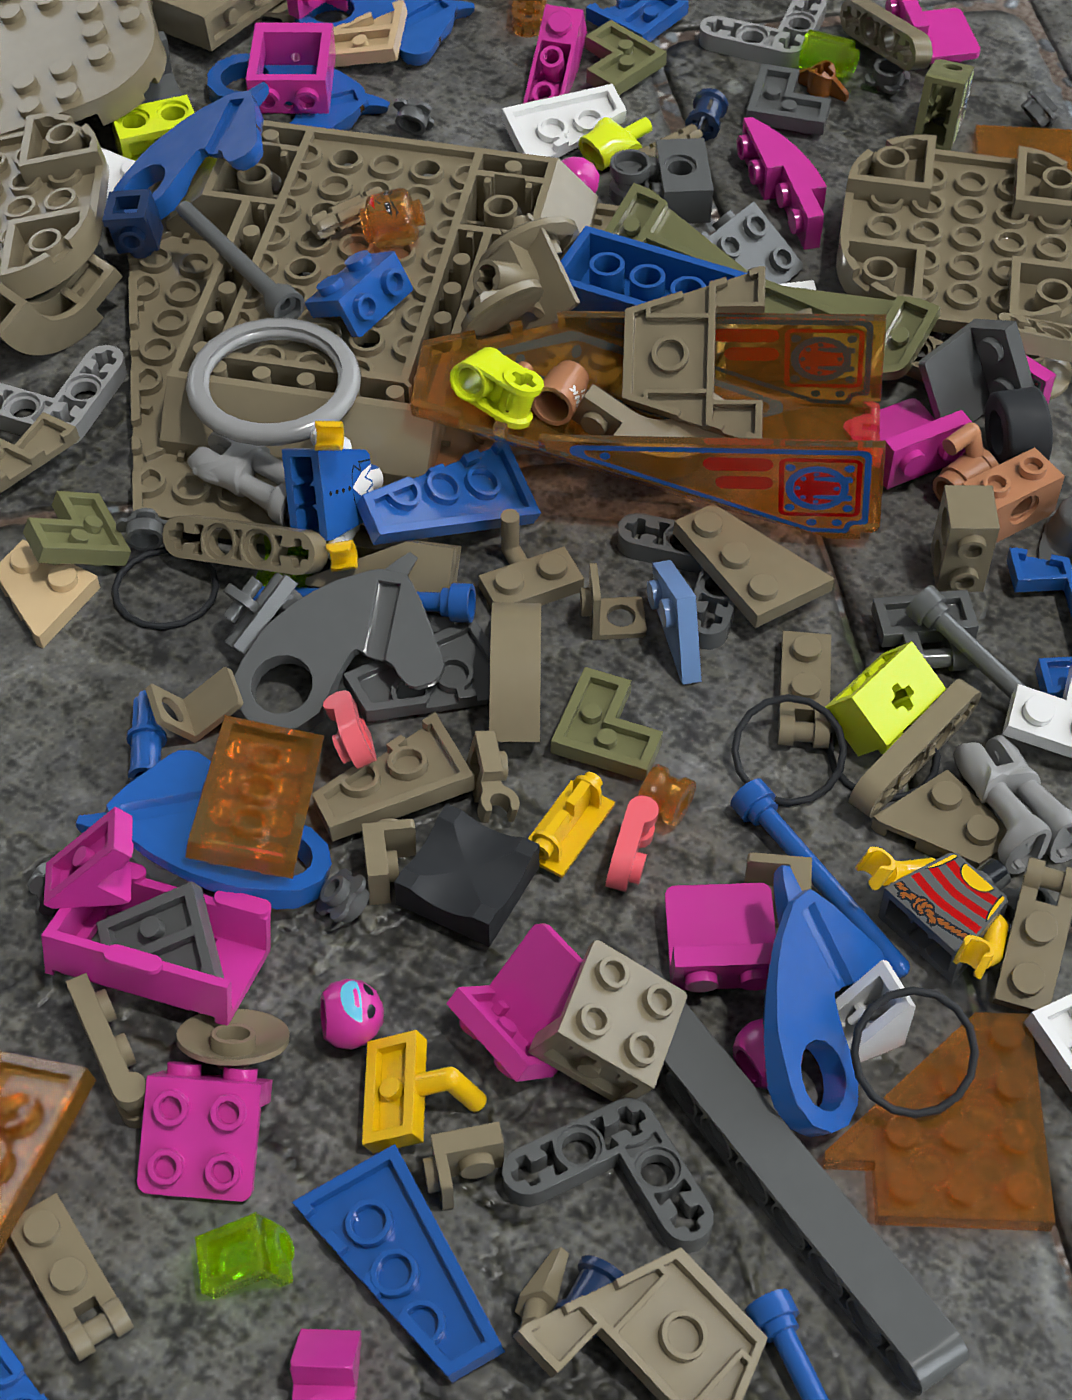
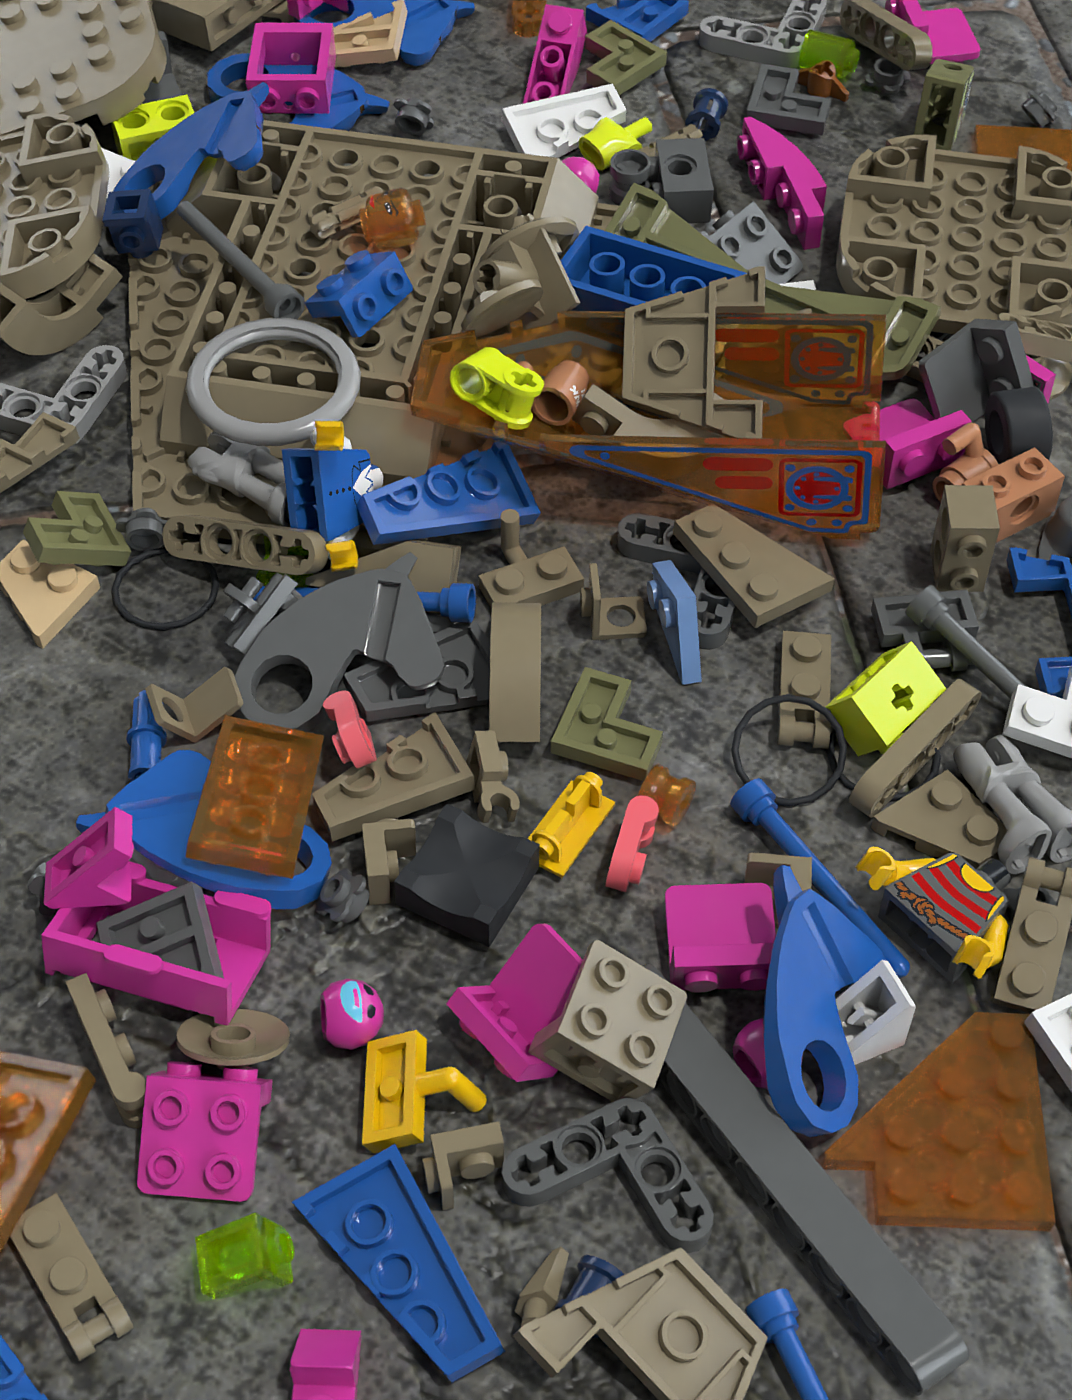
(854, 1052): black piece -> none

